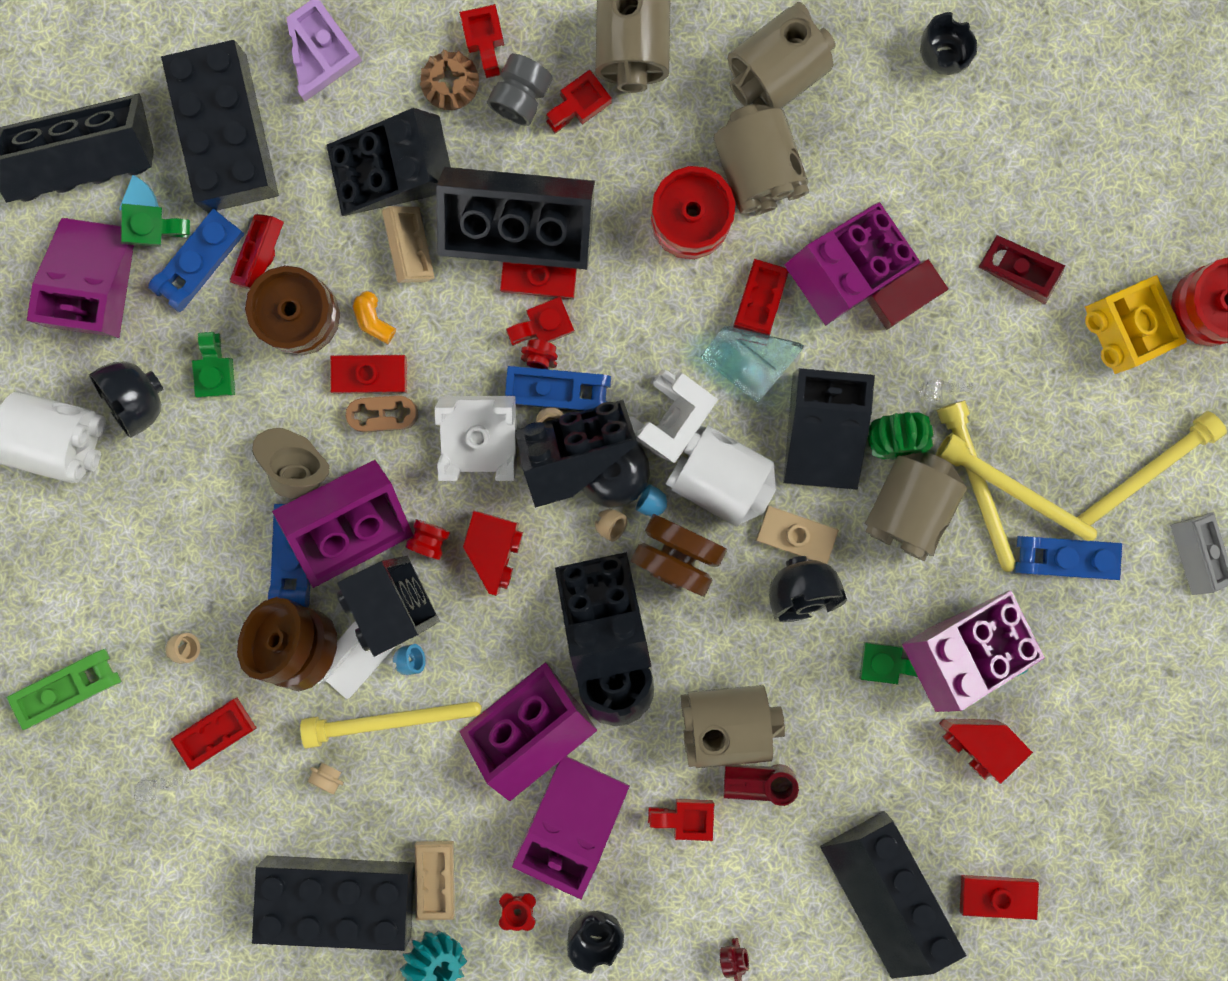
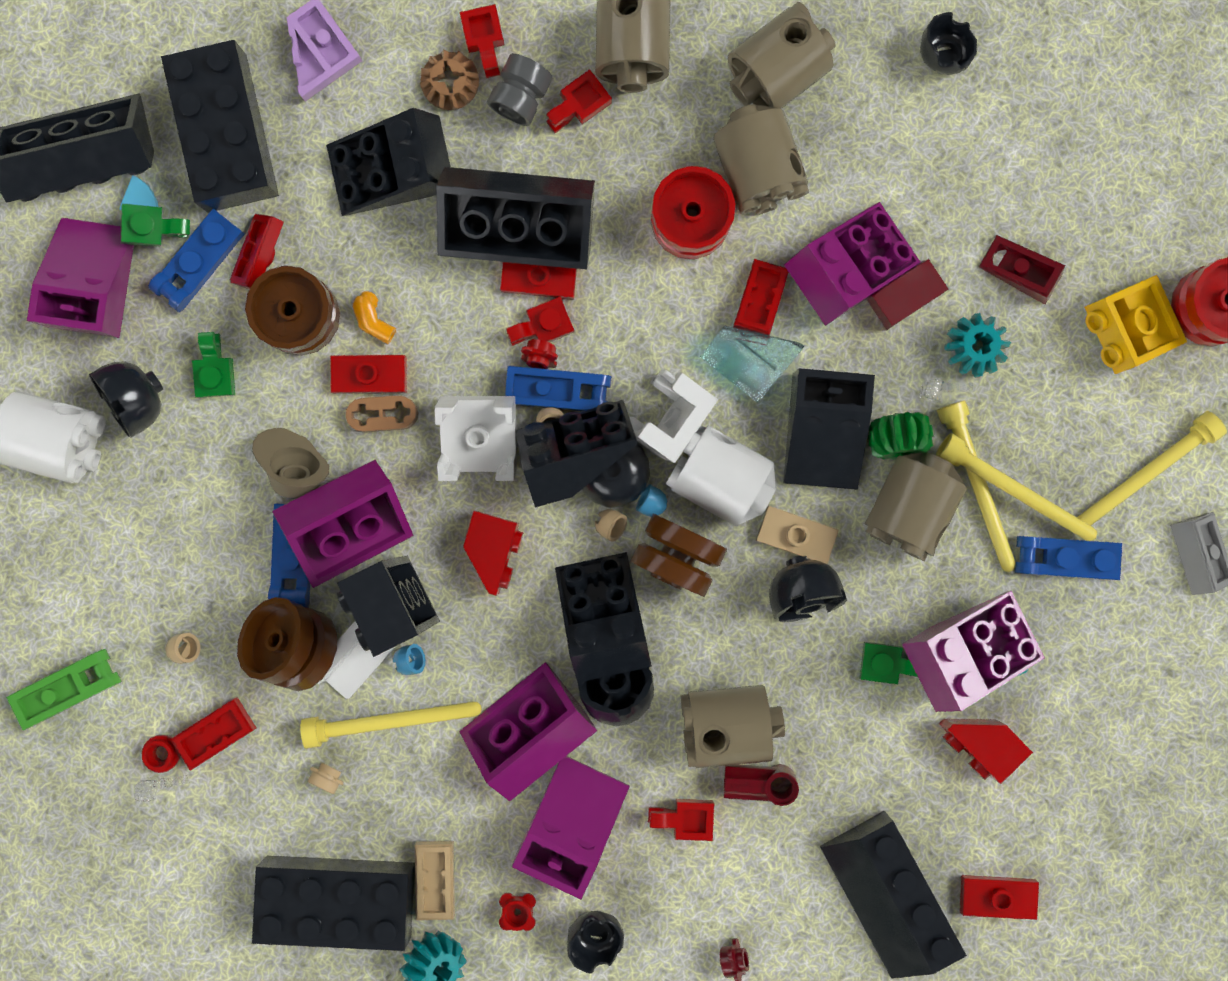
(151, 759): none -> red plate
(408, 244): tan plate -> none
(427, 539): red wheel -> none
(966, 336): none -> teal gear

